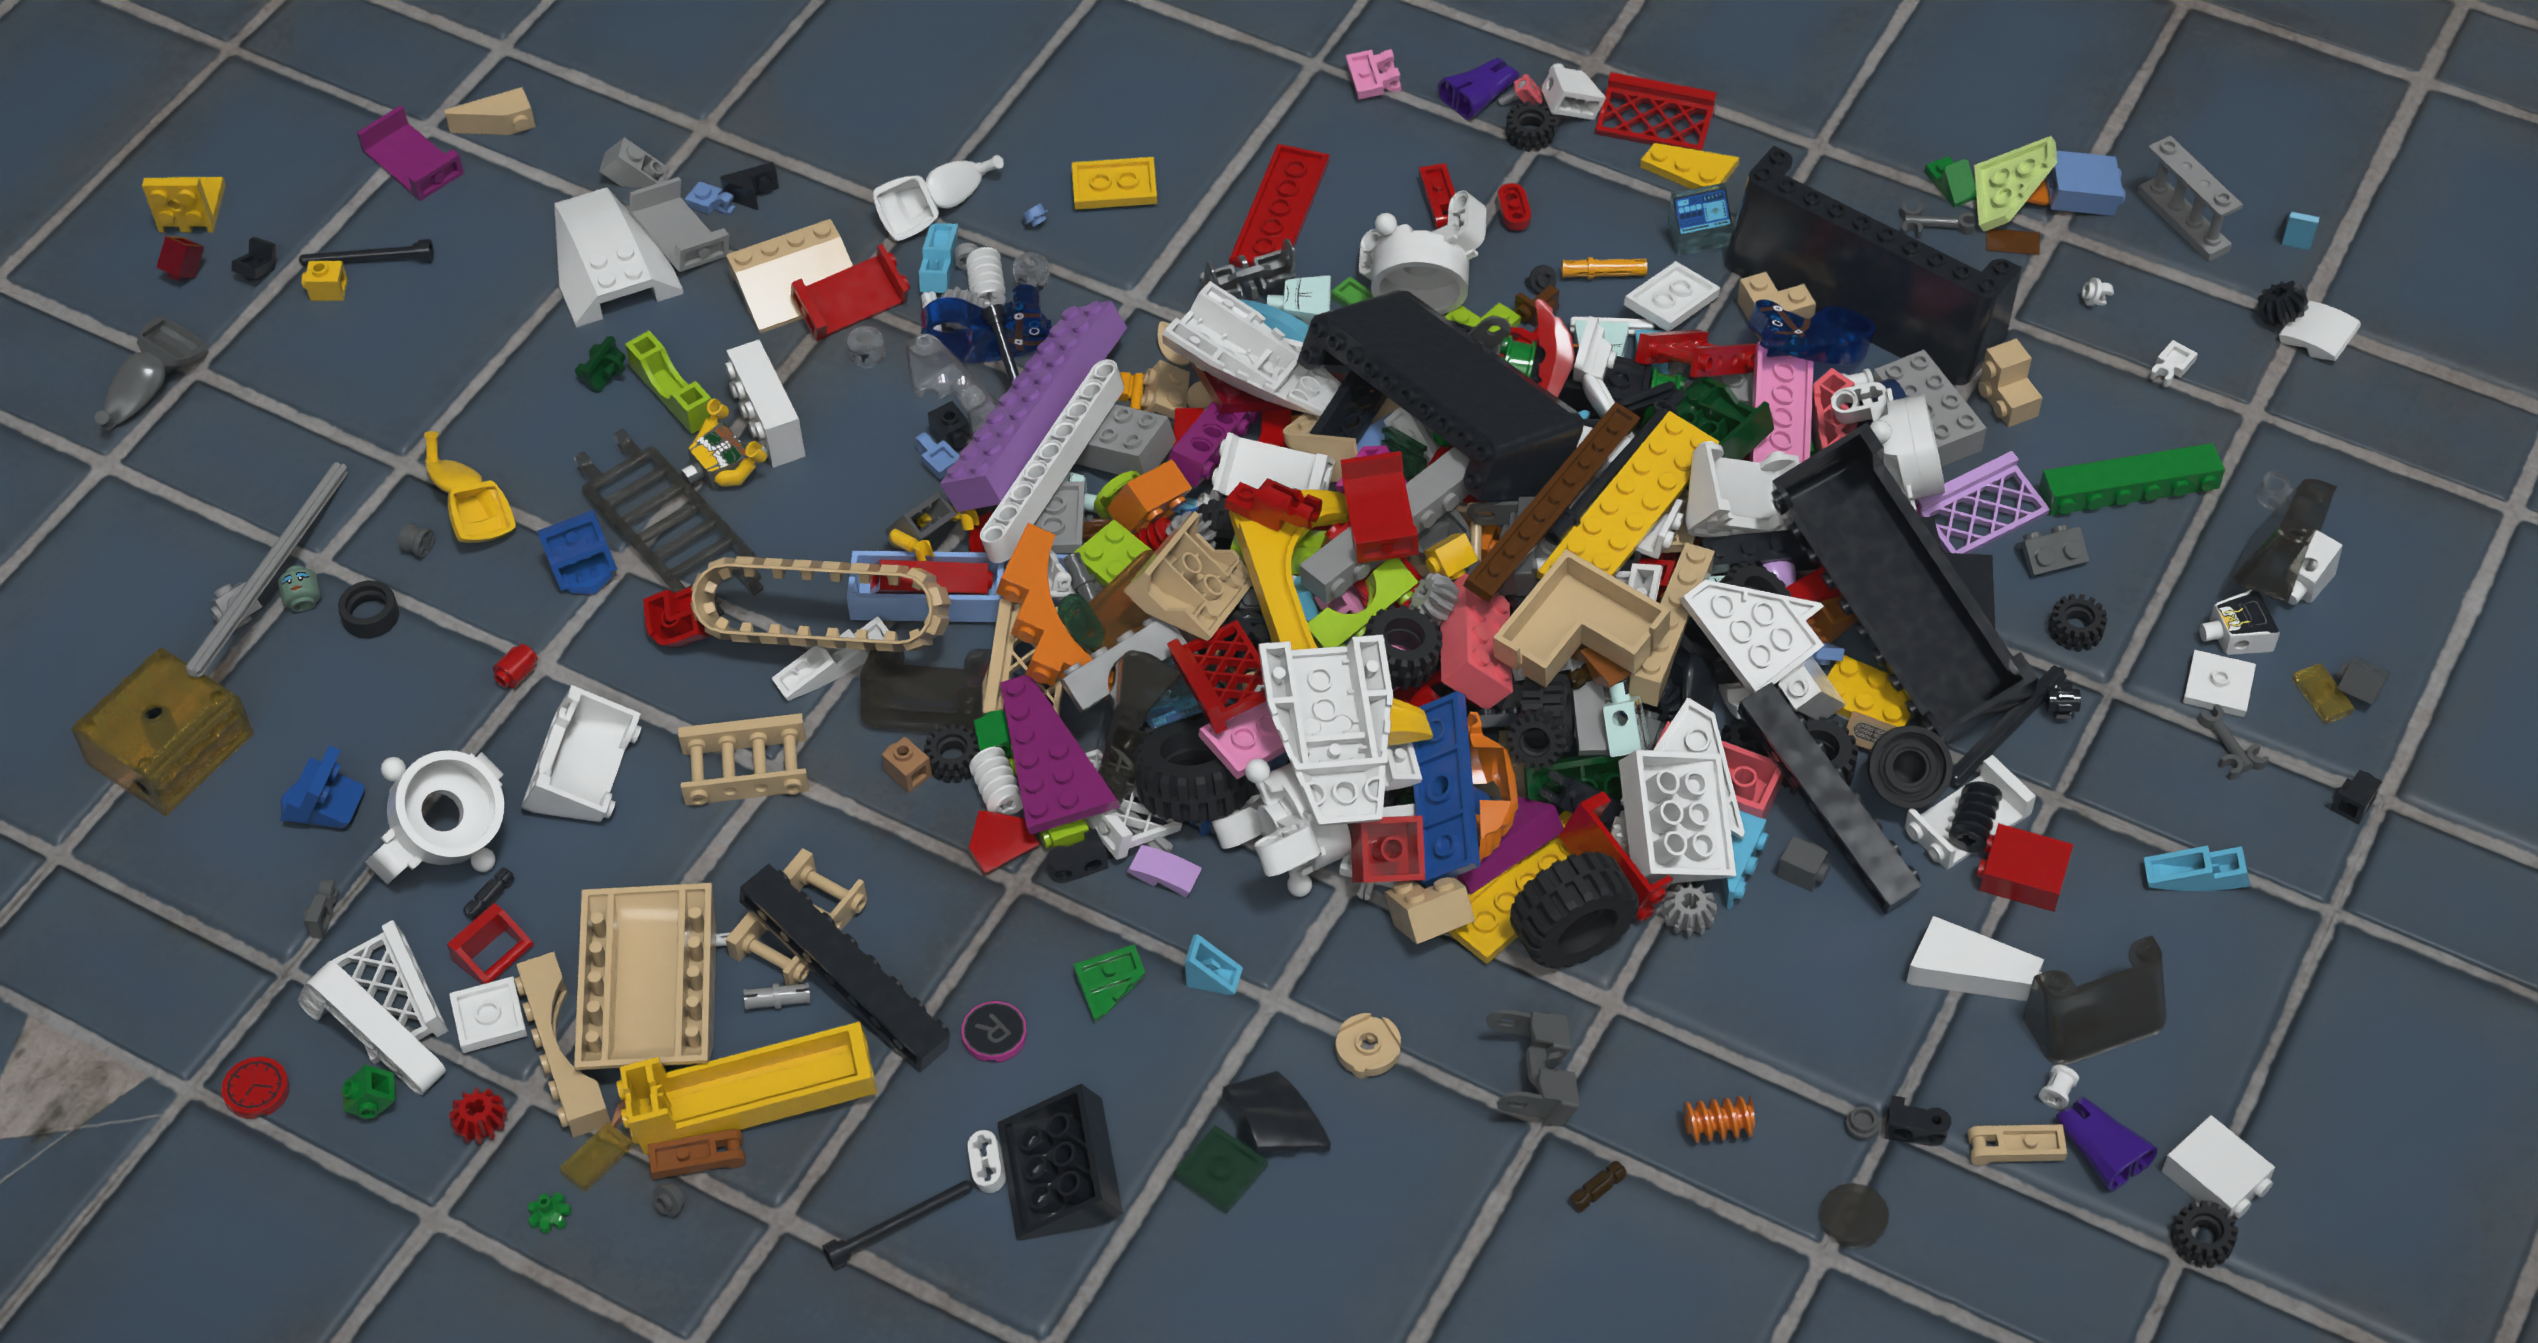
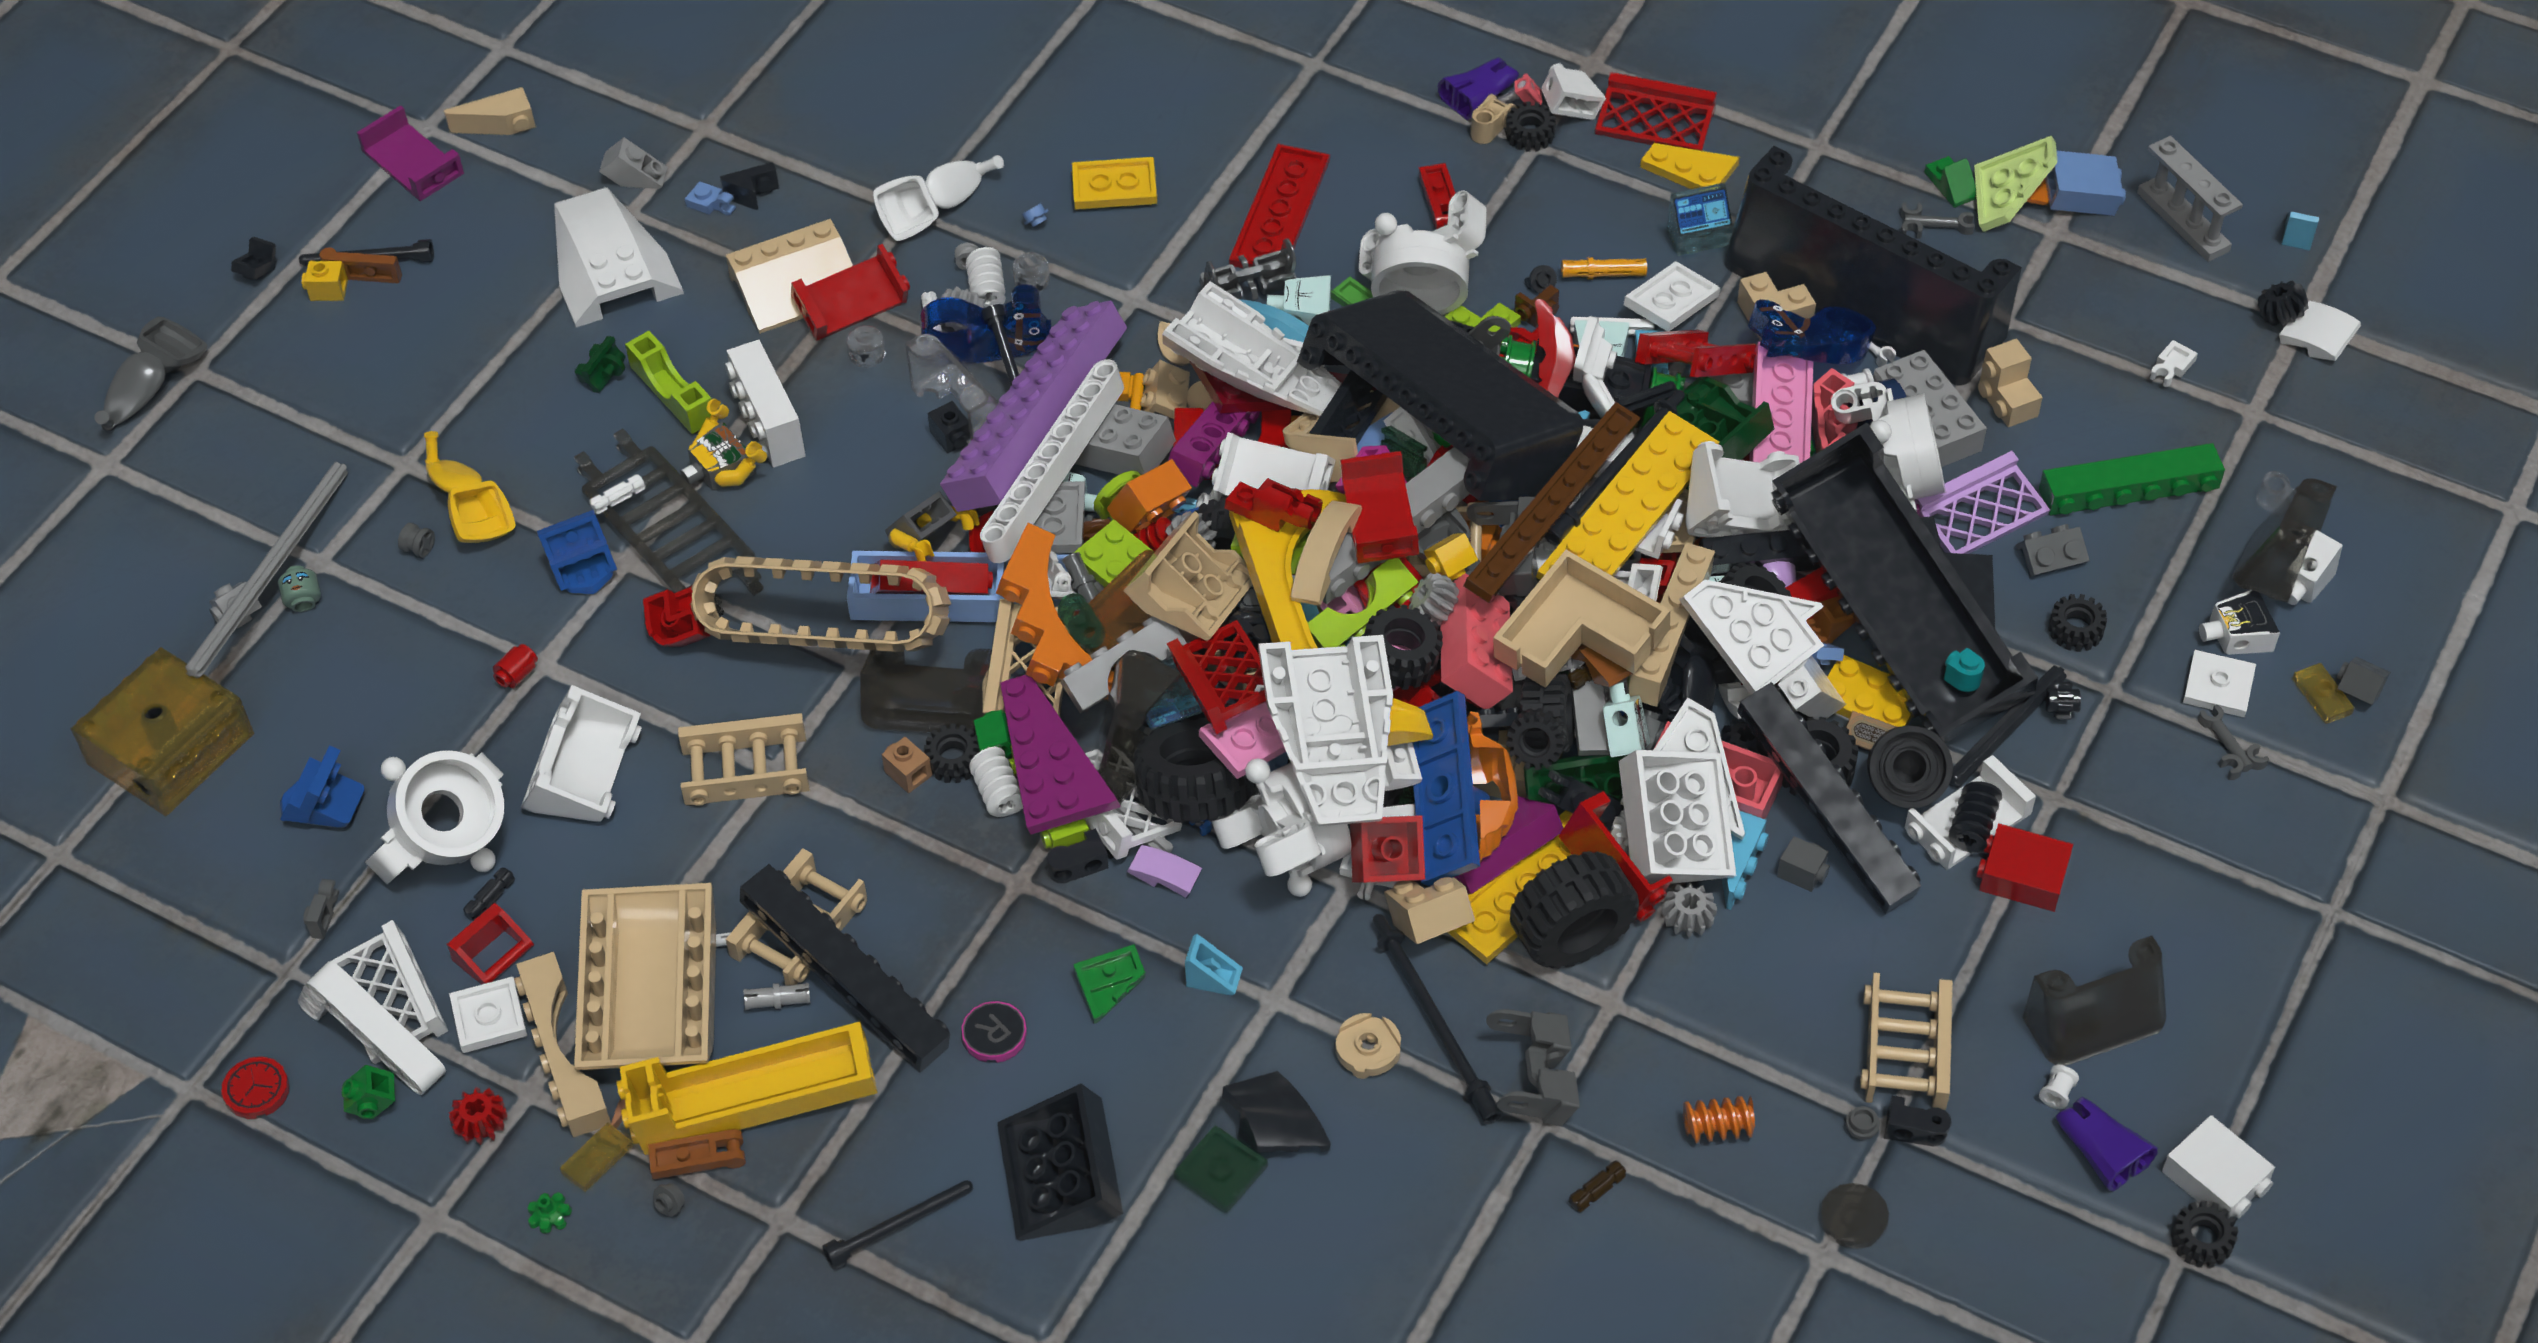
(180, 258): dark red brick -> none
(184, 201): yellow bracket -> none
(364, 592): black tyre -> none
(366, 266): none -> dark orange plate
(617, 494): none -> white axle
(675, 226): light grey panel -> none
(825, 664): white slope -> none
(934, 456): medium blue plate -> none
(938, 257): medium azure slope -> none
(980, 1163): white beam -> none
(999, 840): red slope -> none
(1321, 550): none -> tan slope
(1365, 73): bright pink plate -> none
(1477, 1090): none -> black bar
(1489, 119): none -> tan piece
(1514, 206): red plate -> none
(1883, 354): none -> white hand
(1936, 1029): none -> tan fence
(1964, 670): none -> teal plate
(1972, 963): white slope -> none
(2013, 241): reddish brown sticker -> none
(2017, 1143): tan plate -> none
(2095, 291): white plate -> none
(2198, 870): medium azure slope -> none
(2356, 796): black brick -> none

